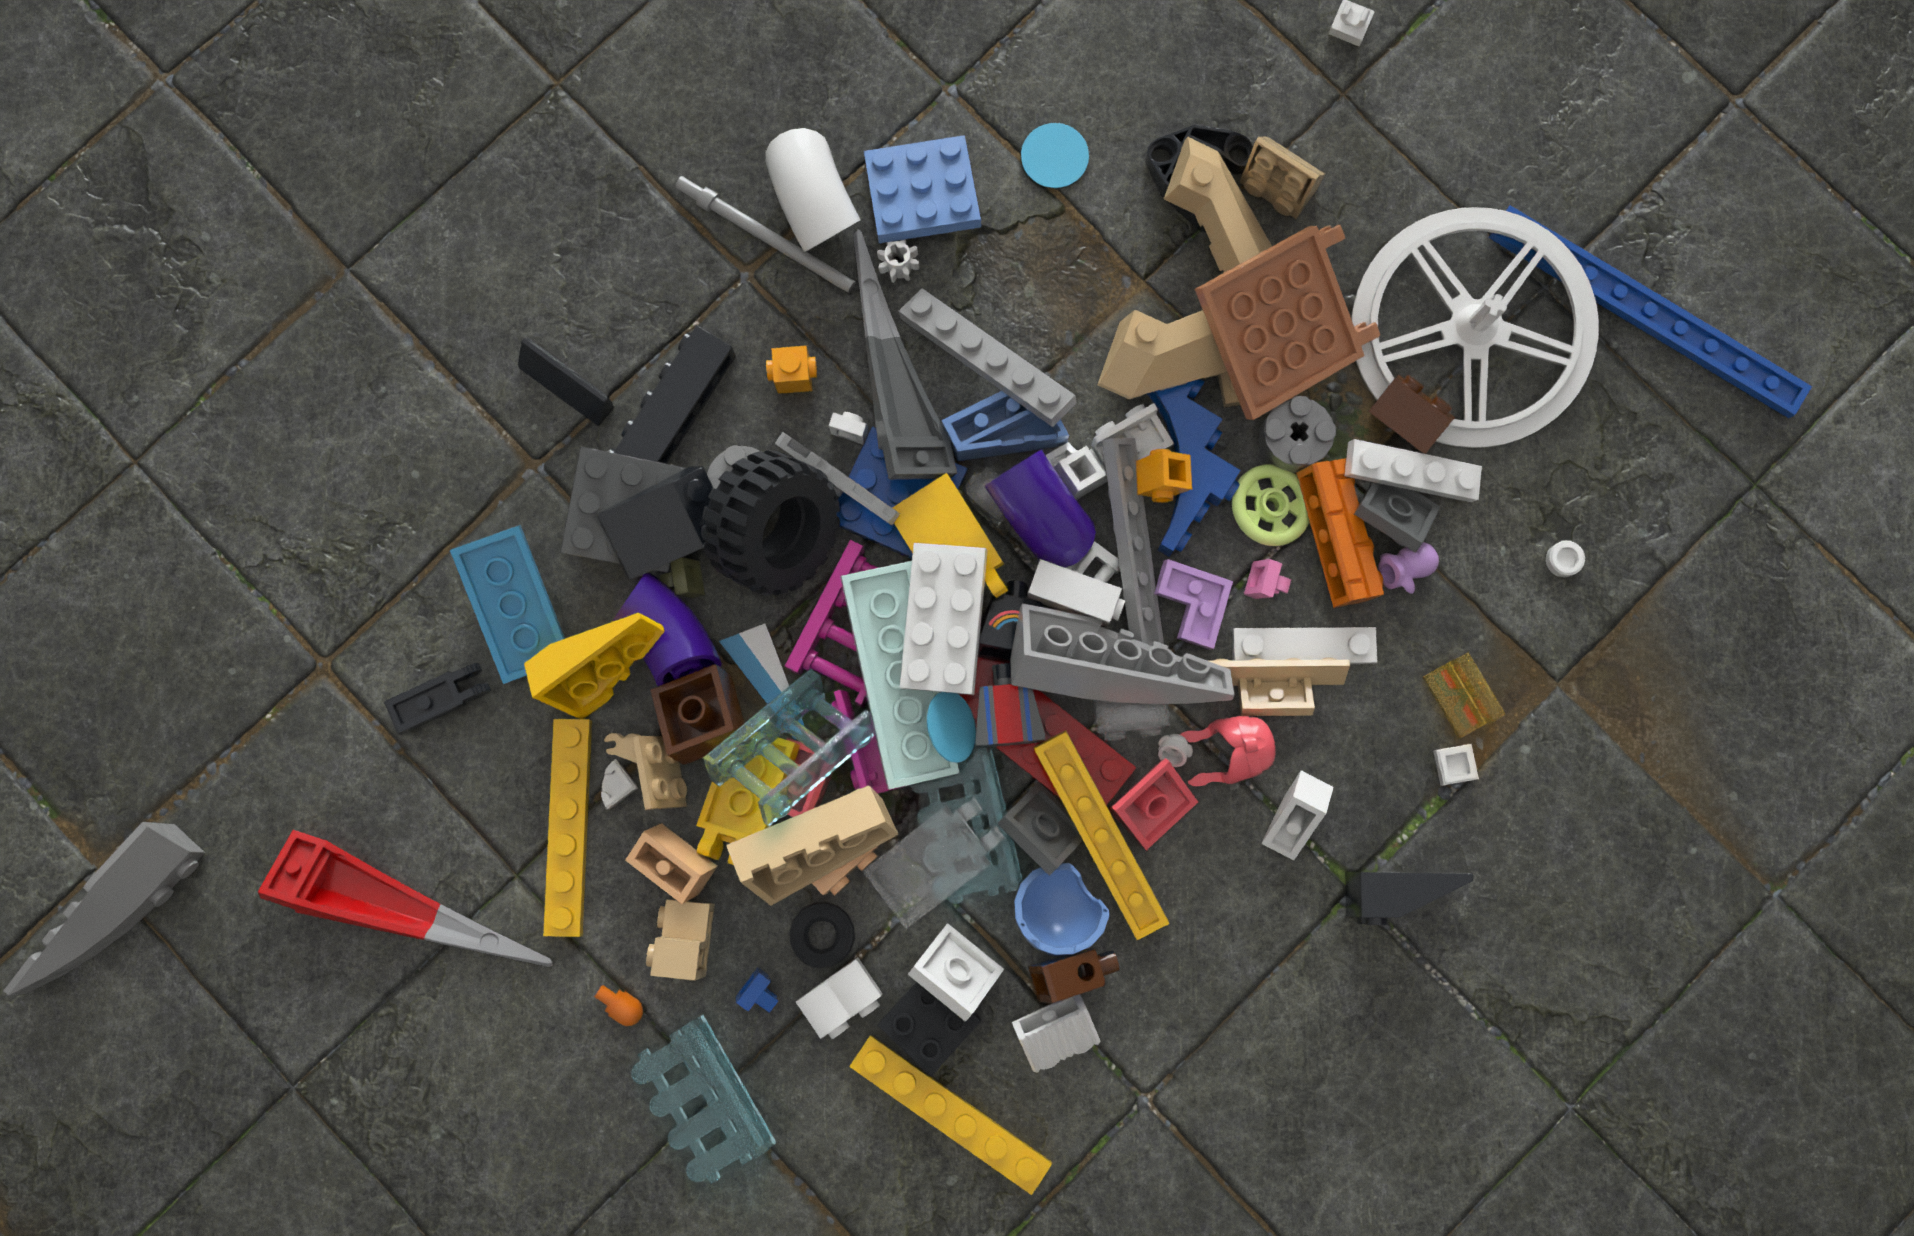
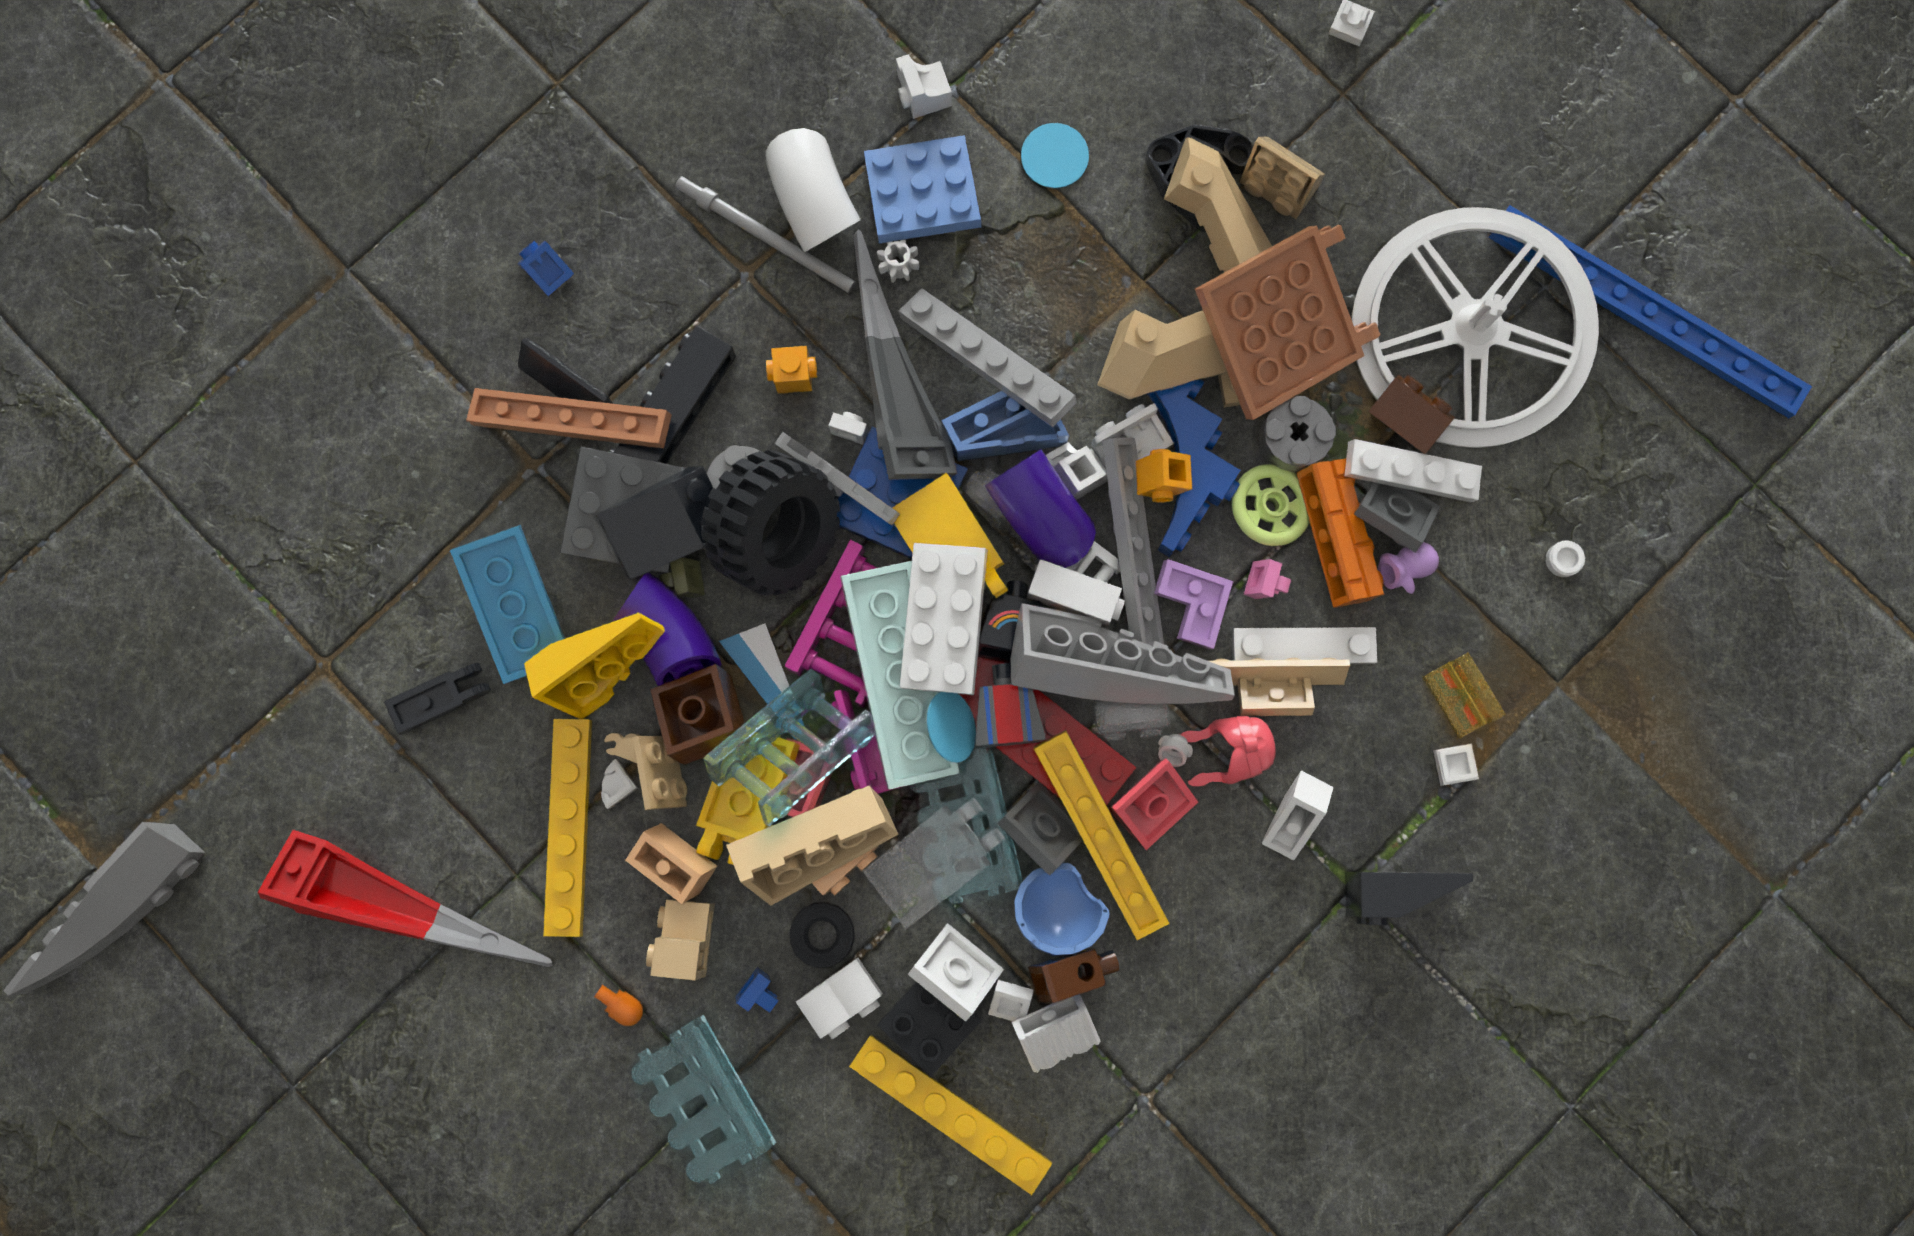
(544, 266): none -> blue bracket
(569, 418): none -> nougat plate
(923, 87): none -> white brick
(1010, 1001): none -> white plate

